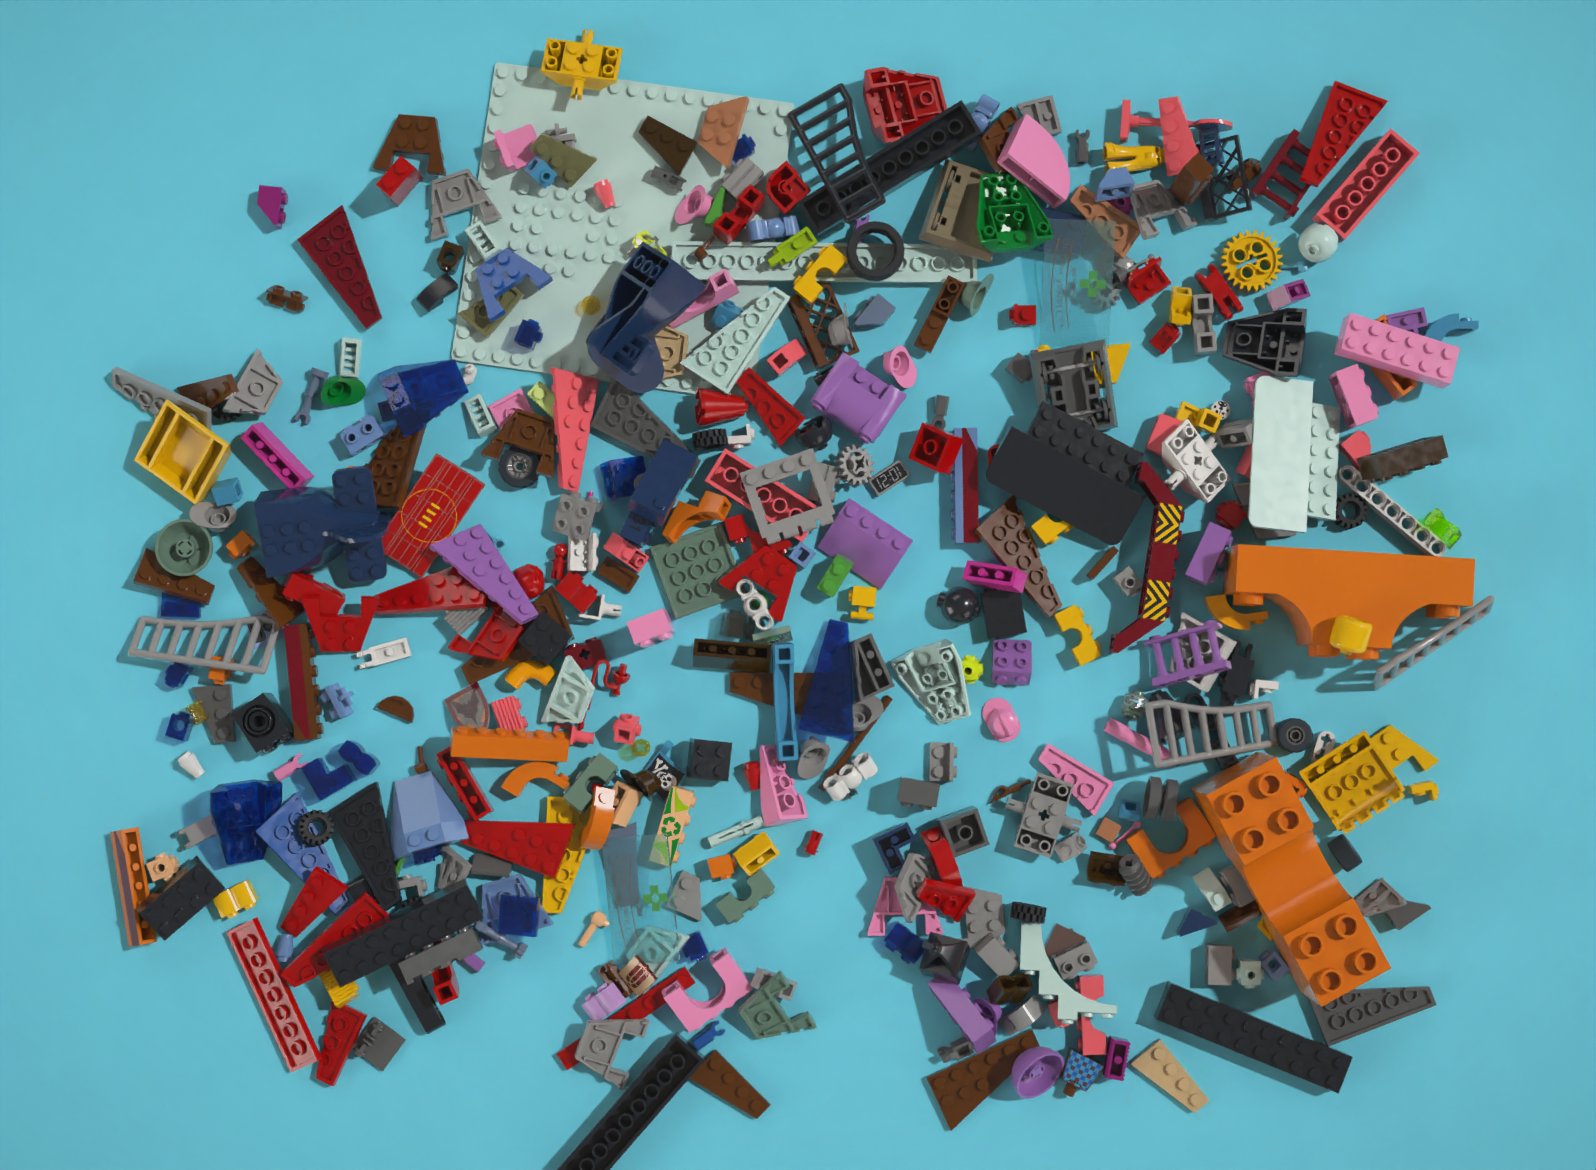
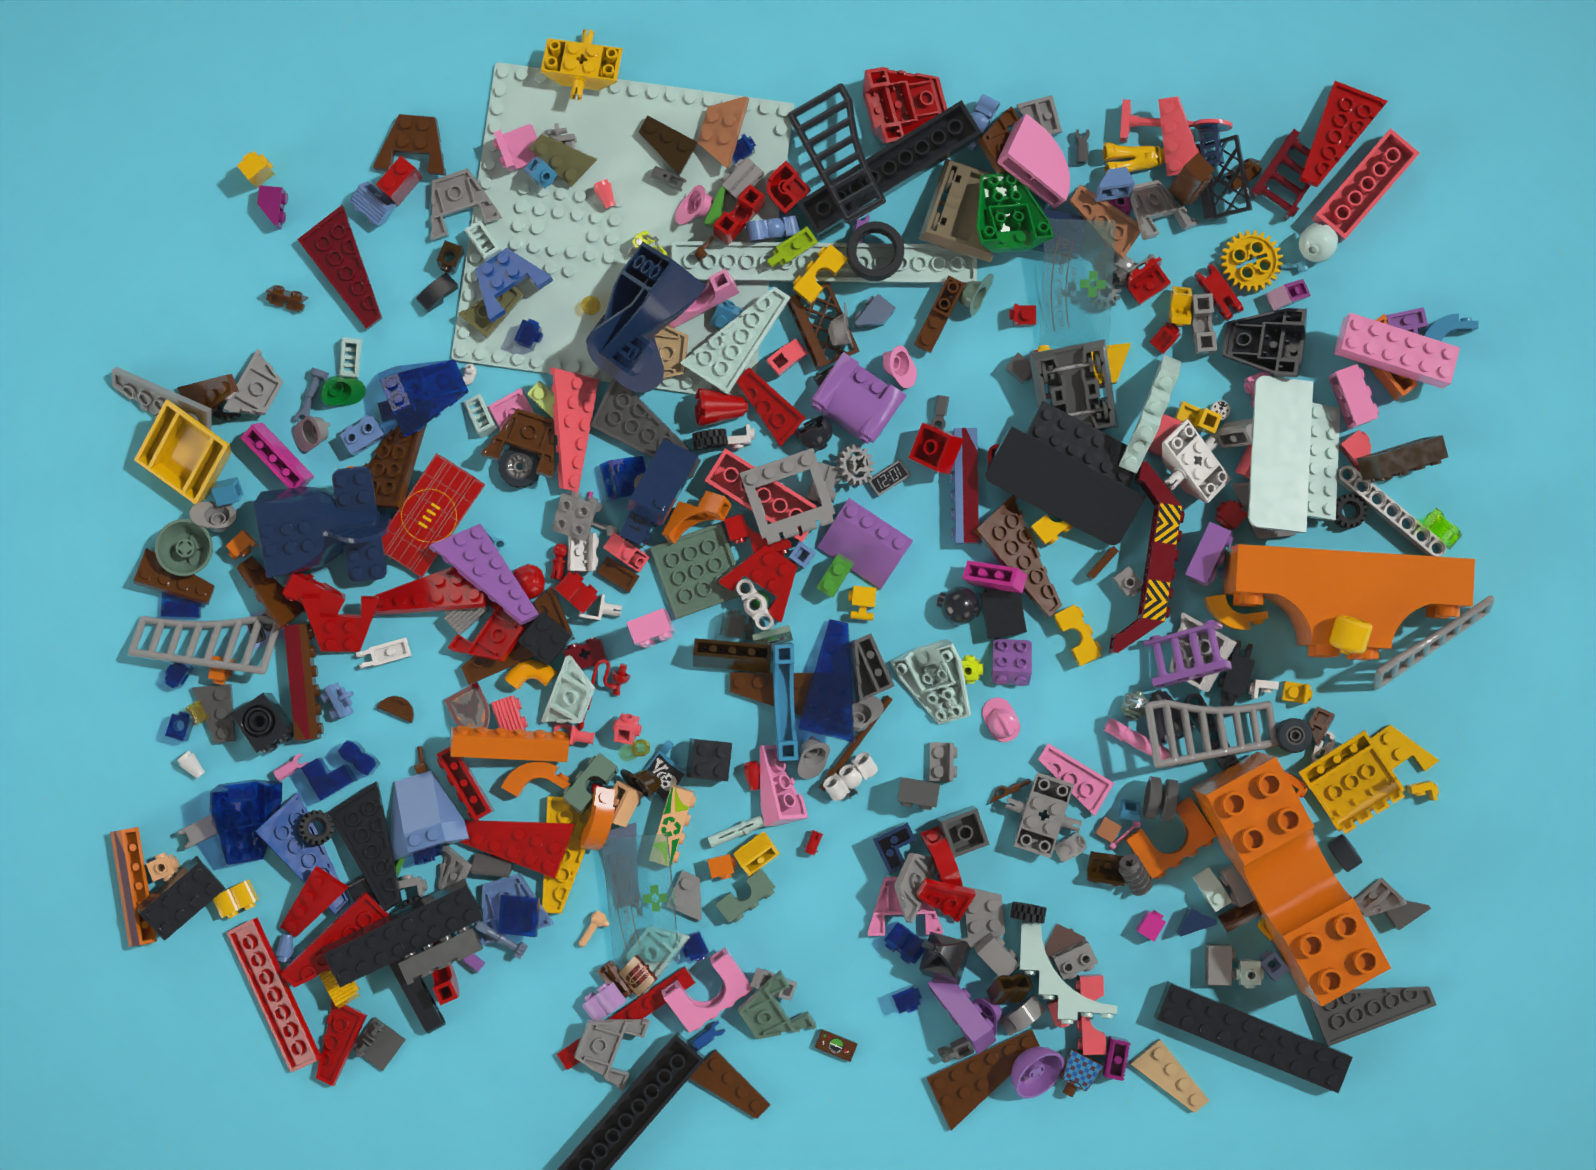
(256, 168): none -> yellow brick
(310, 432): none -> light grey piece
(372, 203): none -> medium blue brick
(610, 529): none -> white hand
(836, 1045): none -> tile
(907, 999): none -> clear blue brick
(1151, 925): none -> dark pink brick
(1152, 412): none -> light aqua arch
(1296, 692): none -> yellow bracket
(1320, 723): none -> reddish brown tile

